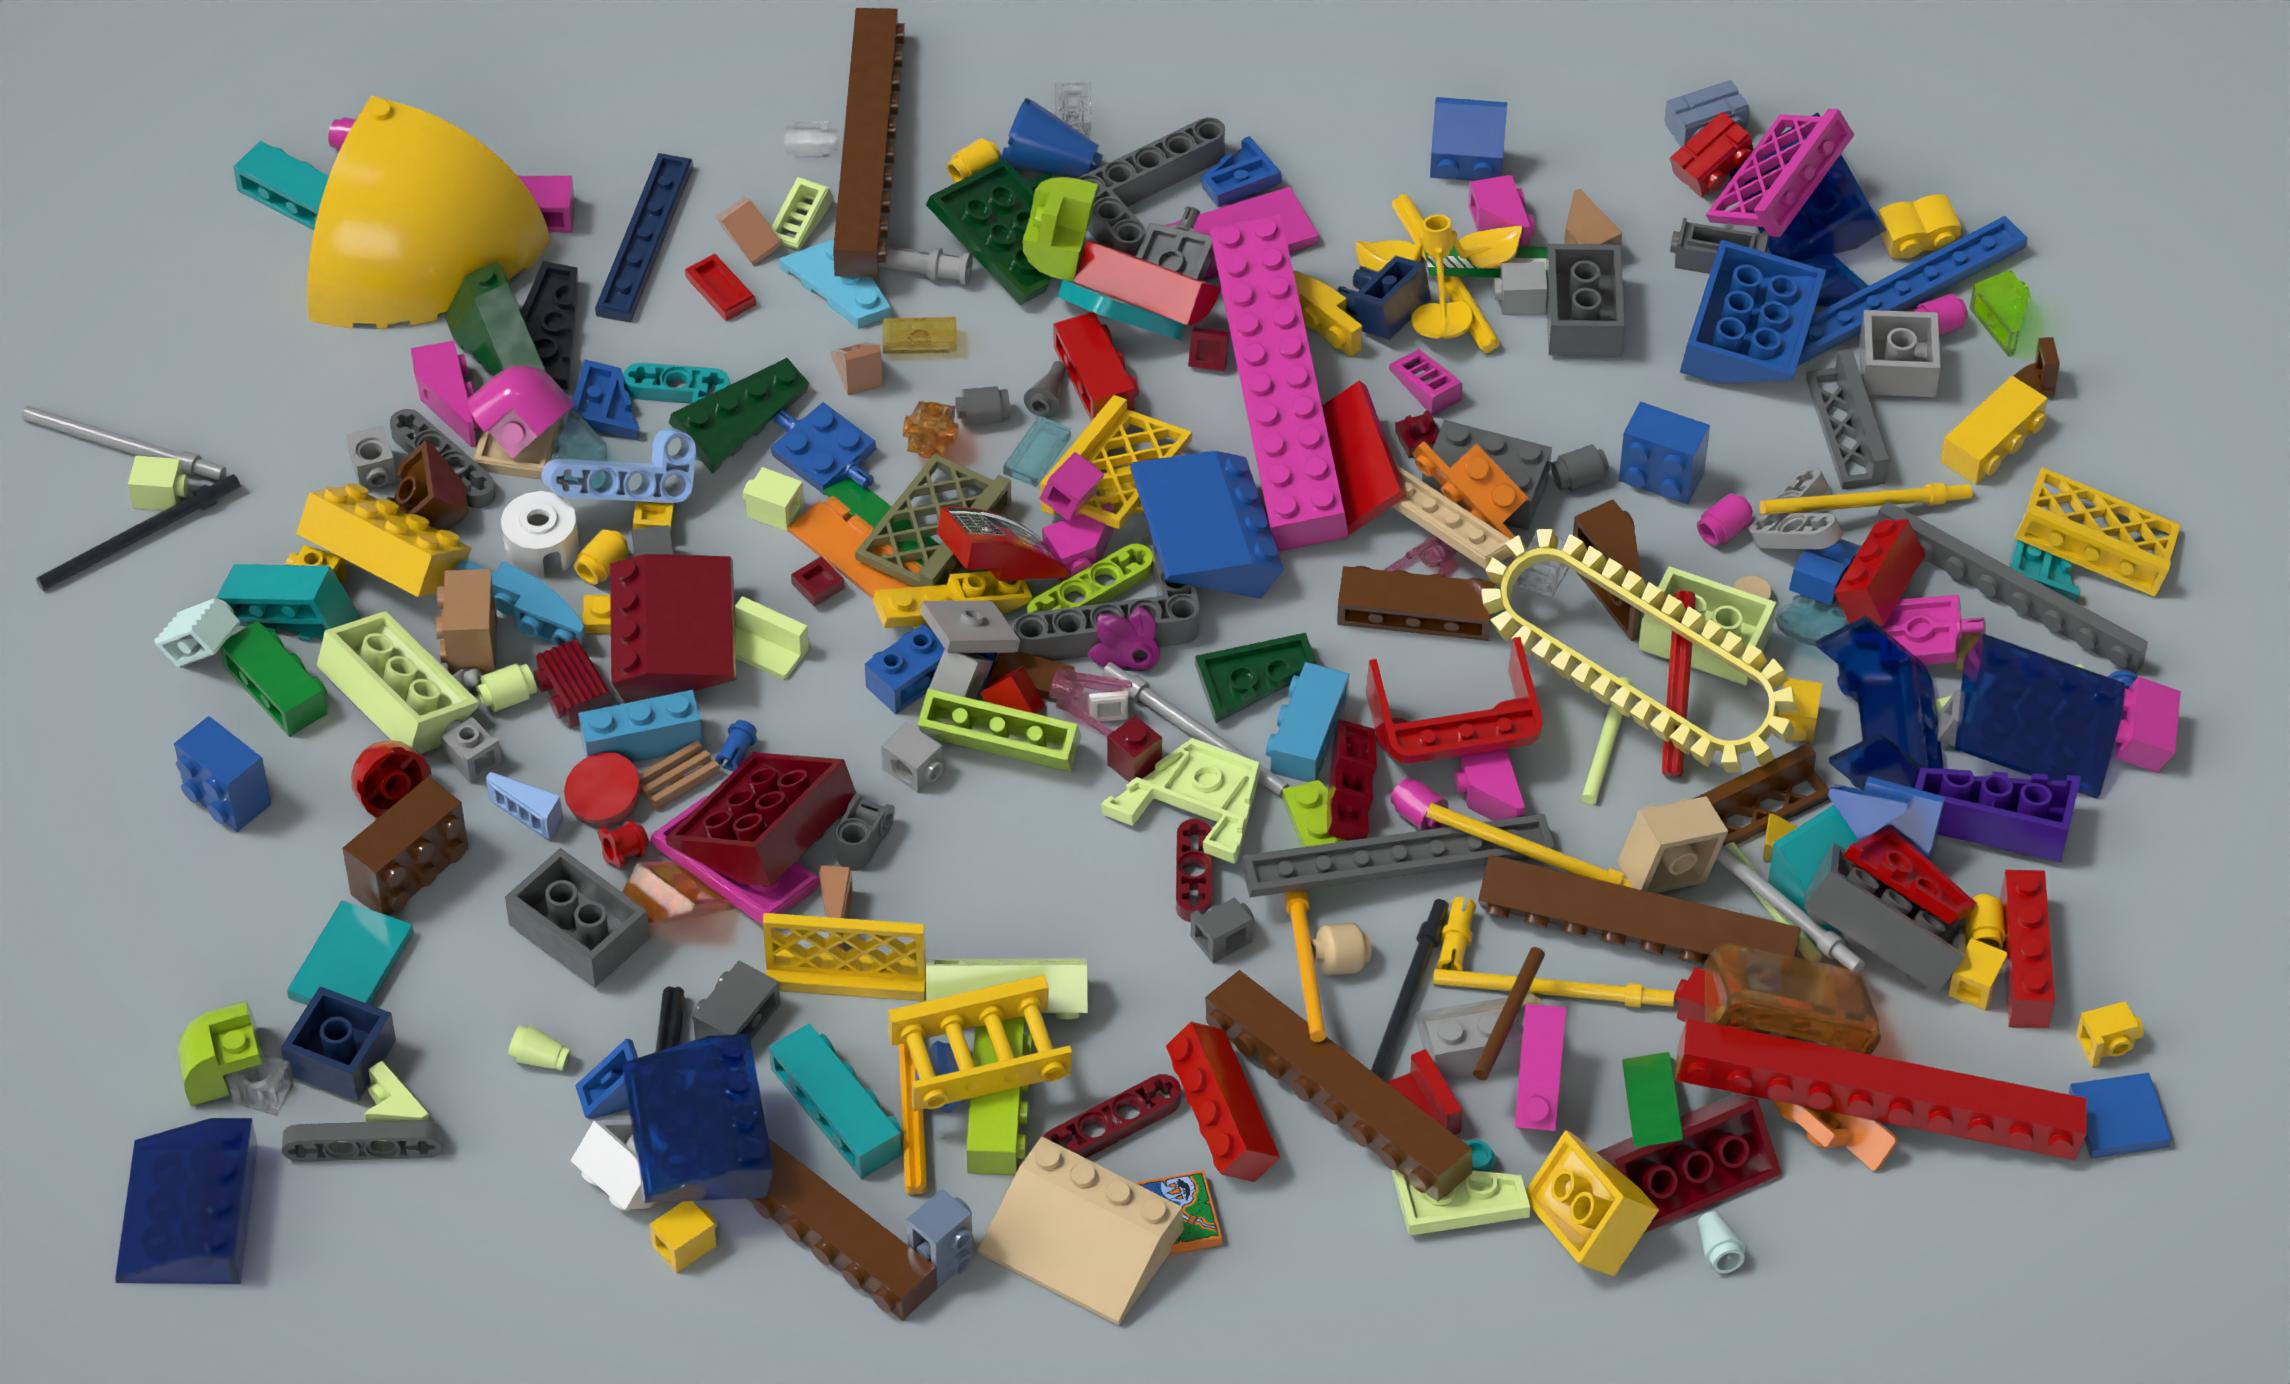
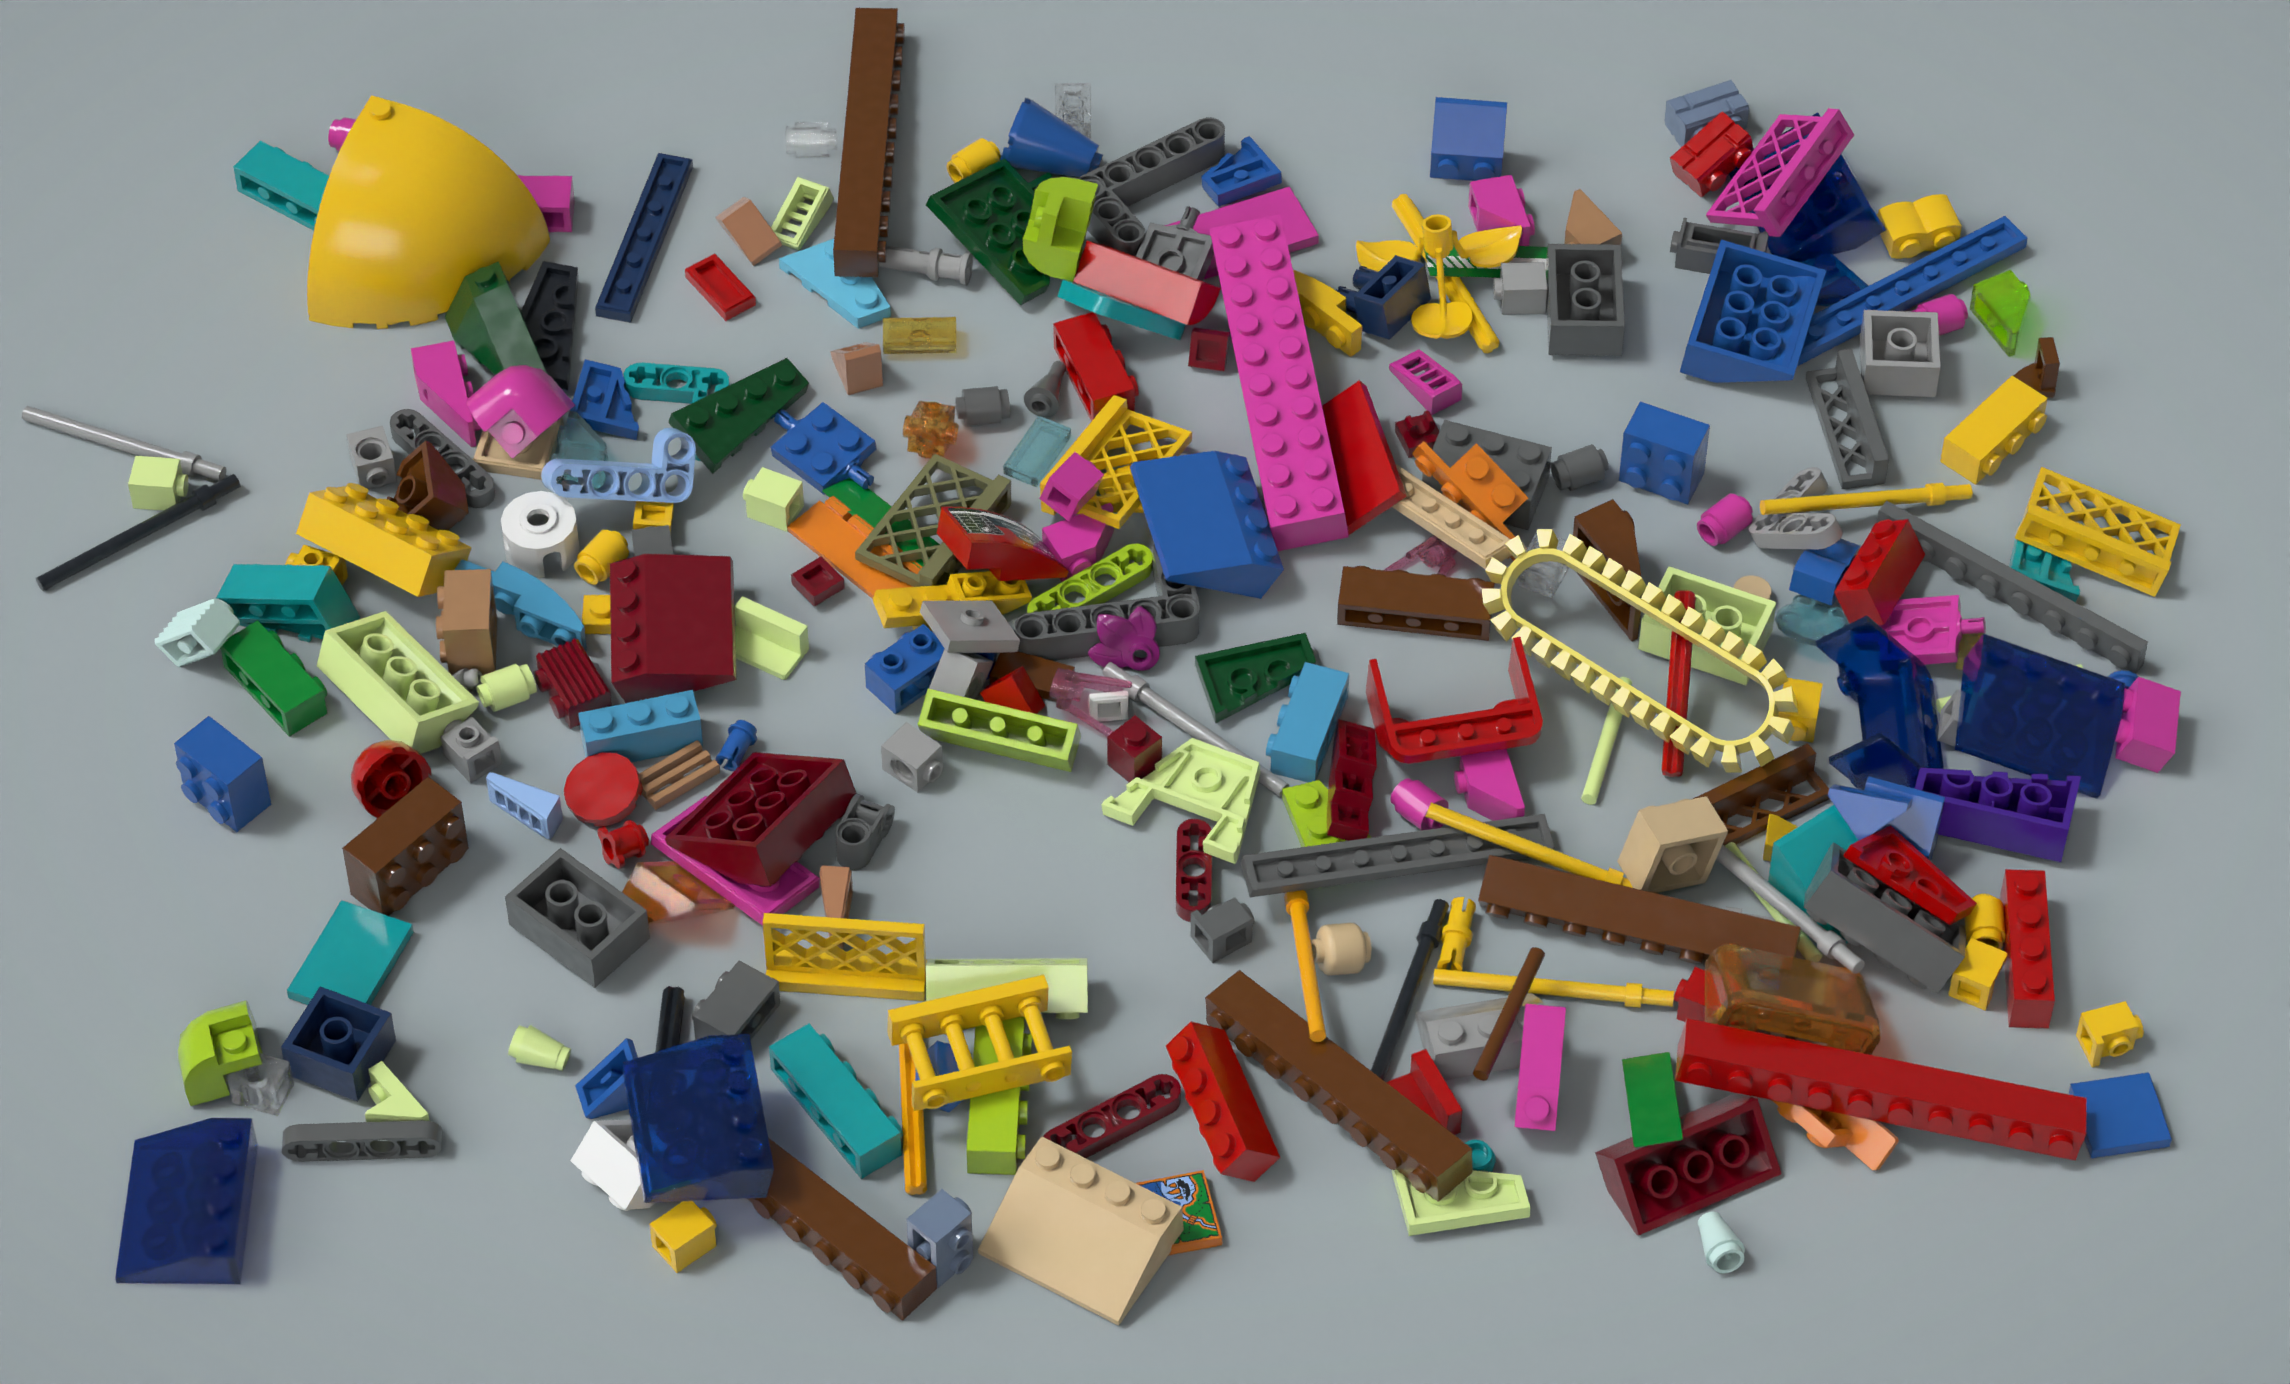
(1589, 1205): yellow slope -> none

